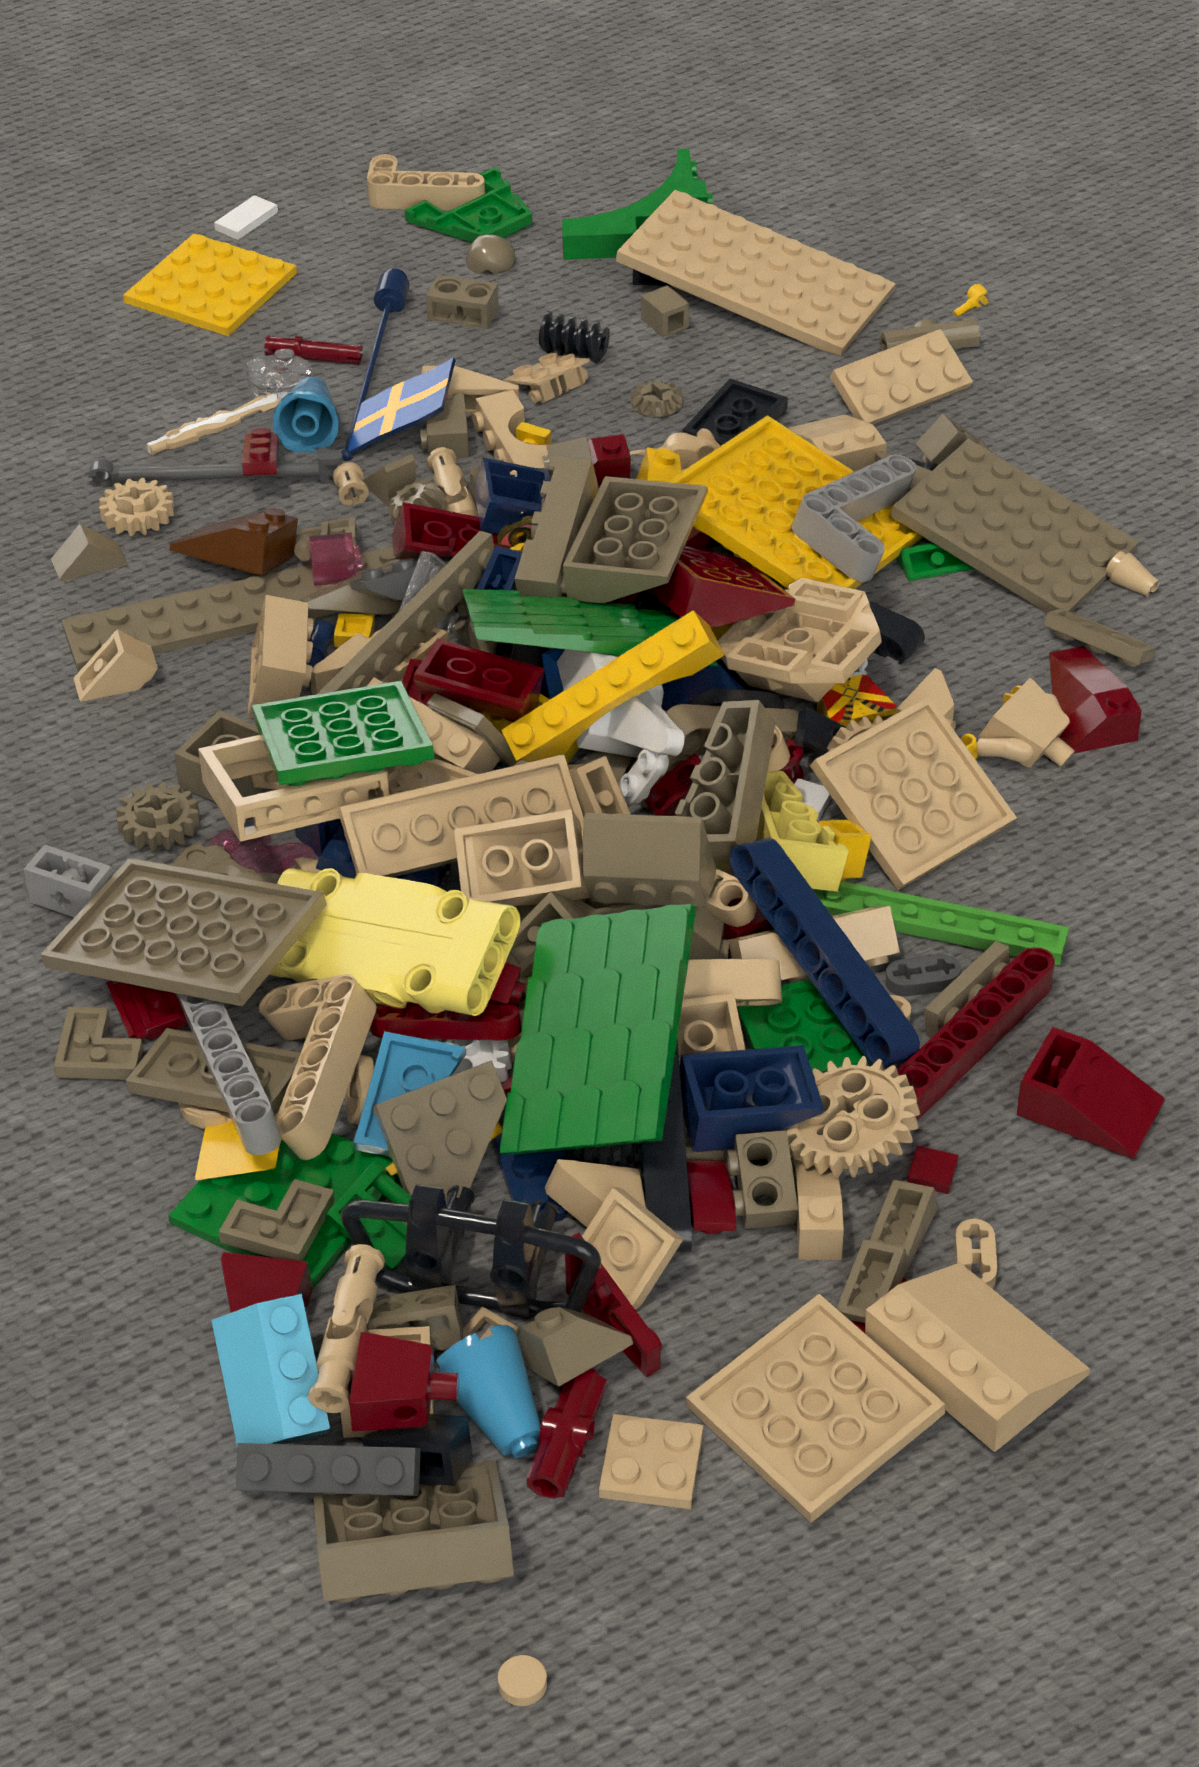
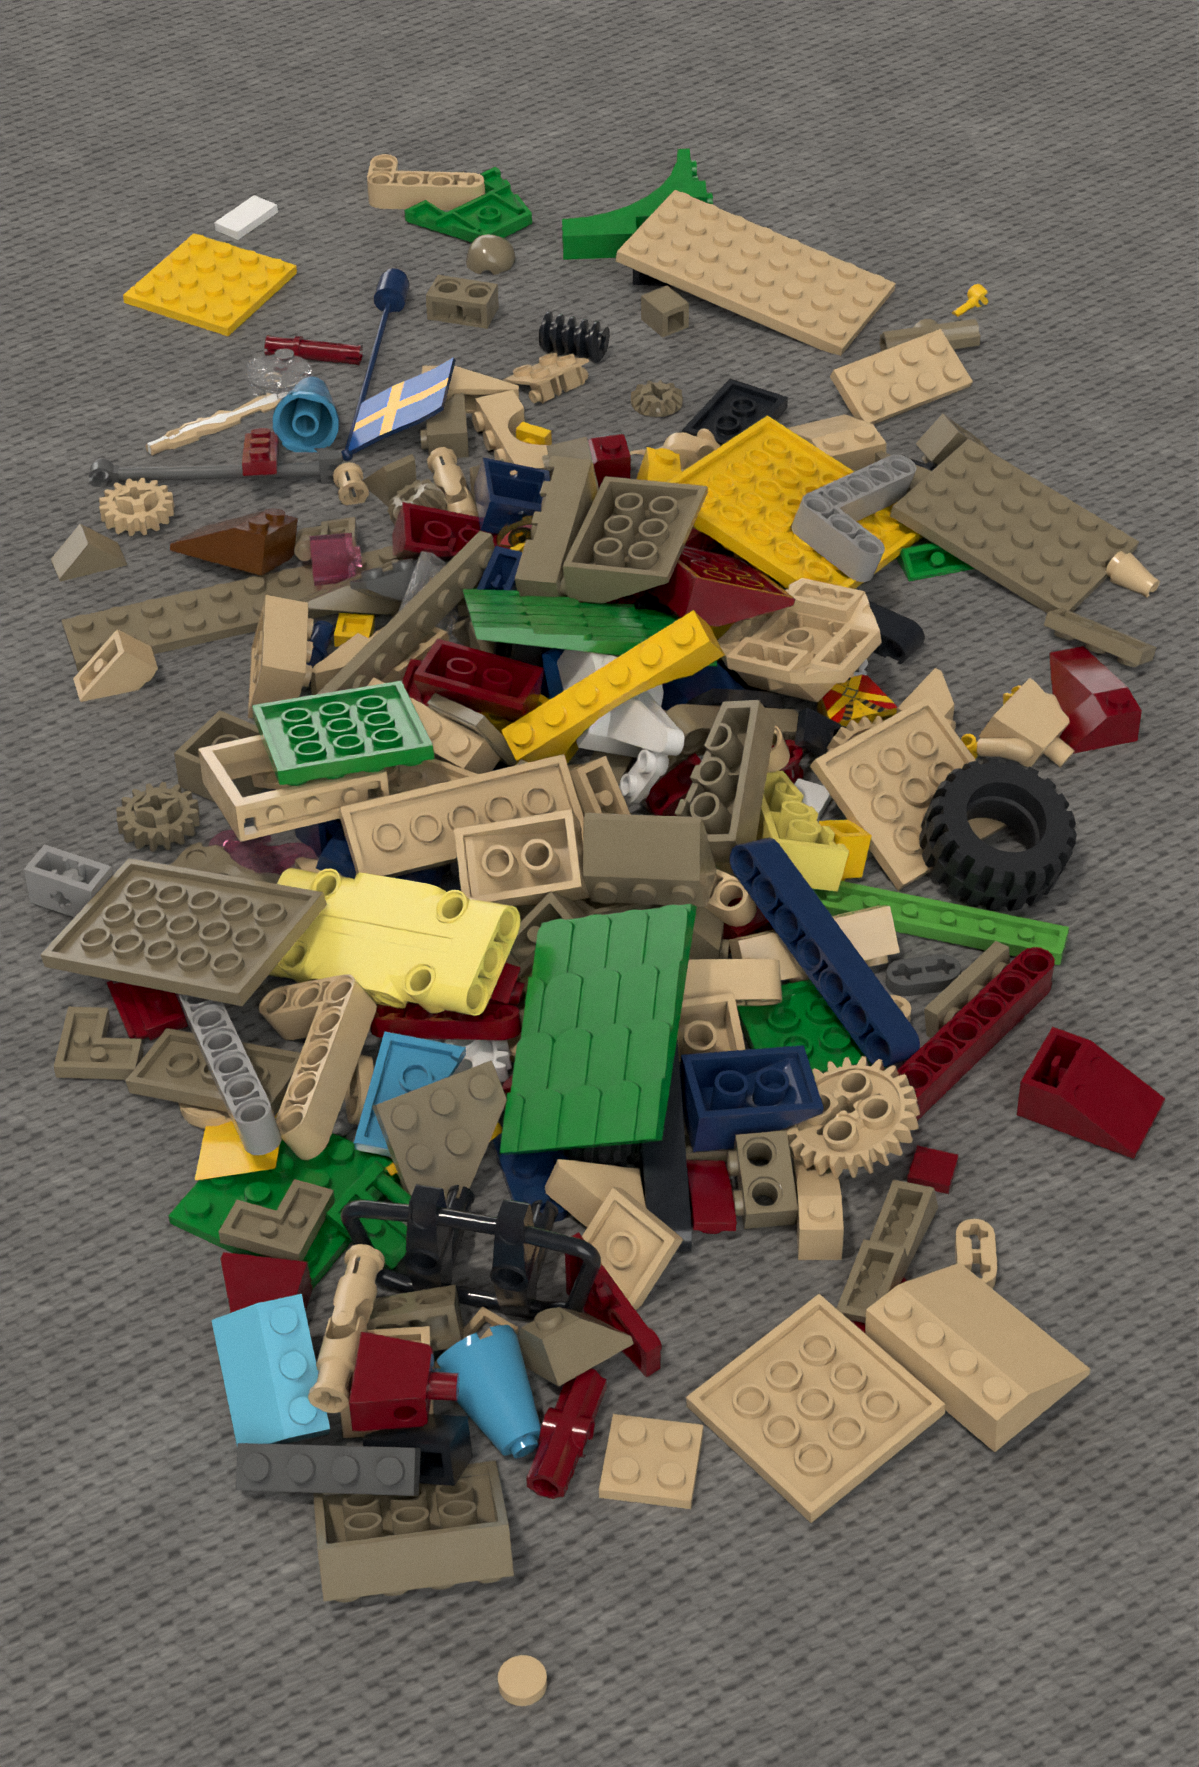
(1016, 799): none -> black tyre

